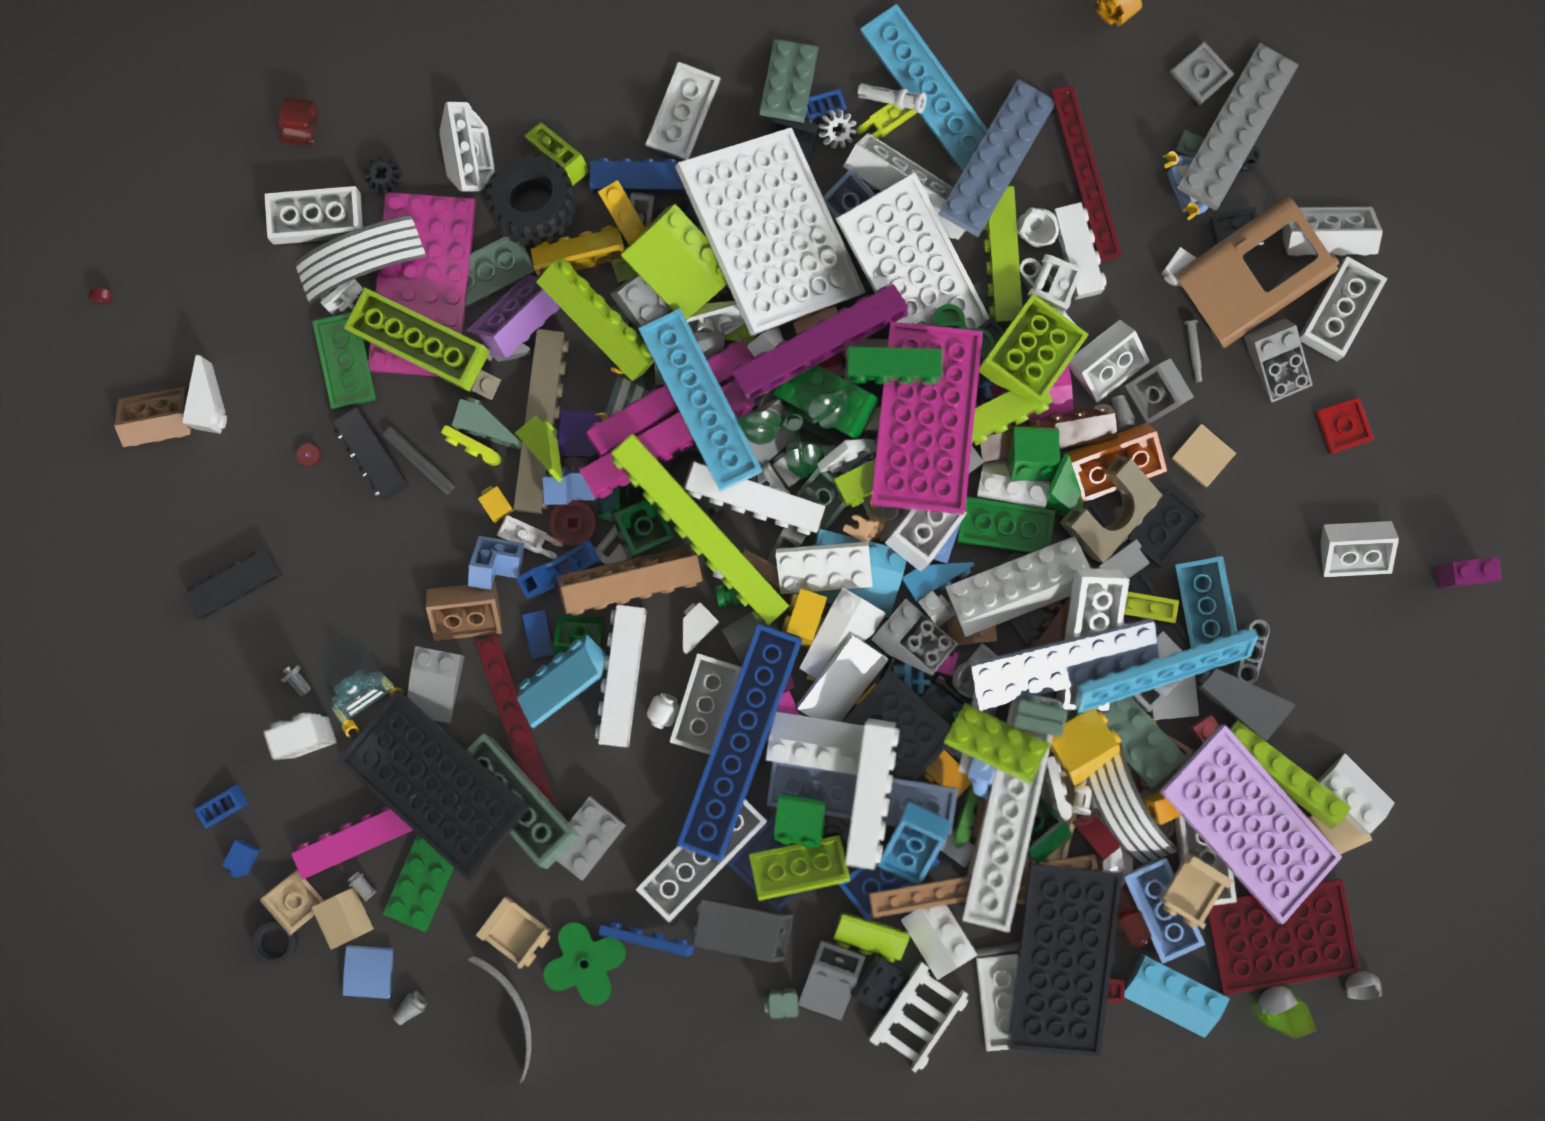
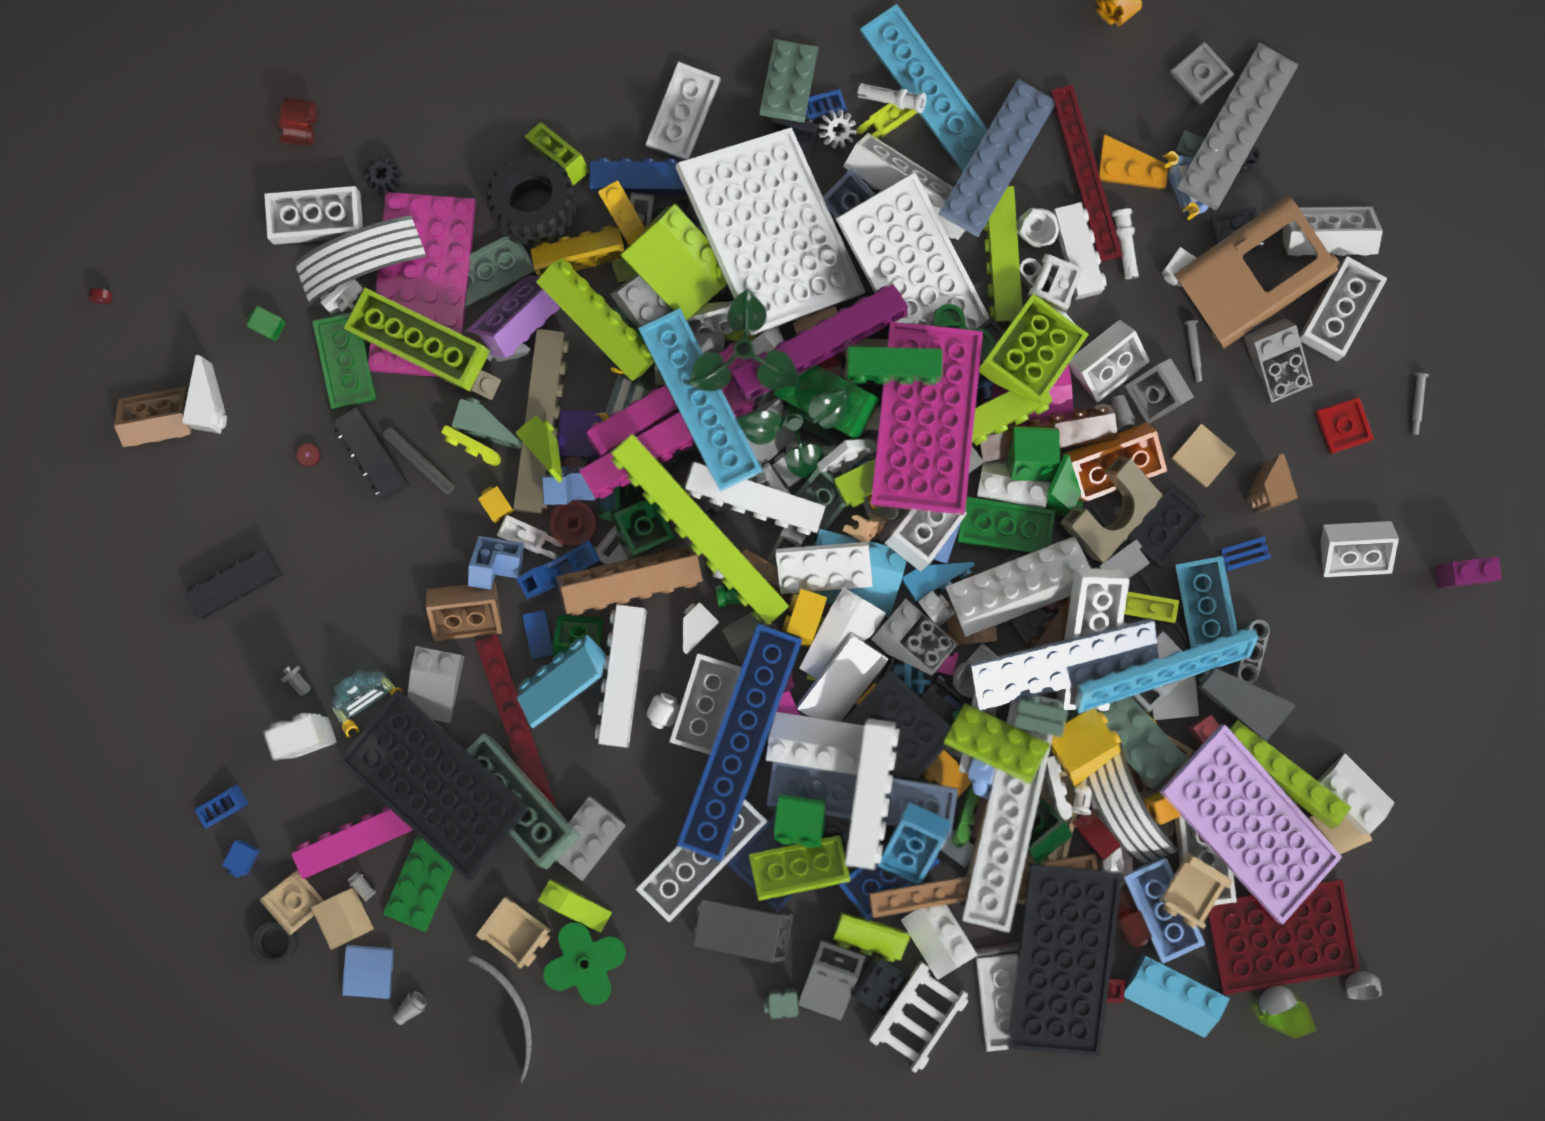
(265, 323): none -> green brick
(465, 147): white wedge -> none
(574, 905): none -> lime slope
(637, 936): blue plate -> none
(776, 370): none -> dark green plant
(1124, 232): none -> white pin
(1129, 166): none -> light orange wing
(1264, 548): none -> blue tile
(1272, 486): none -> medium nougat slope
(1418, 401): none -> light grey piece

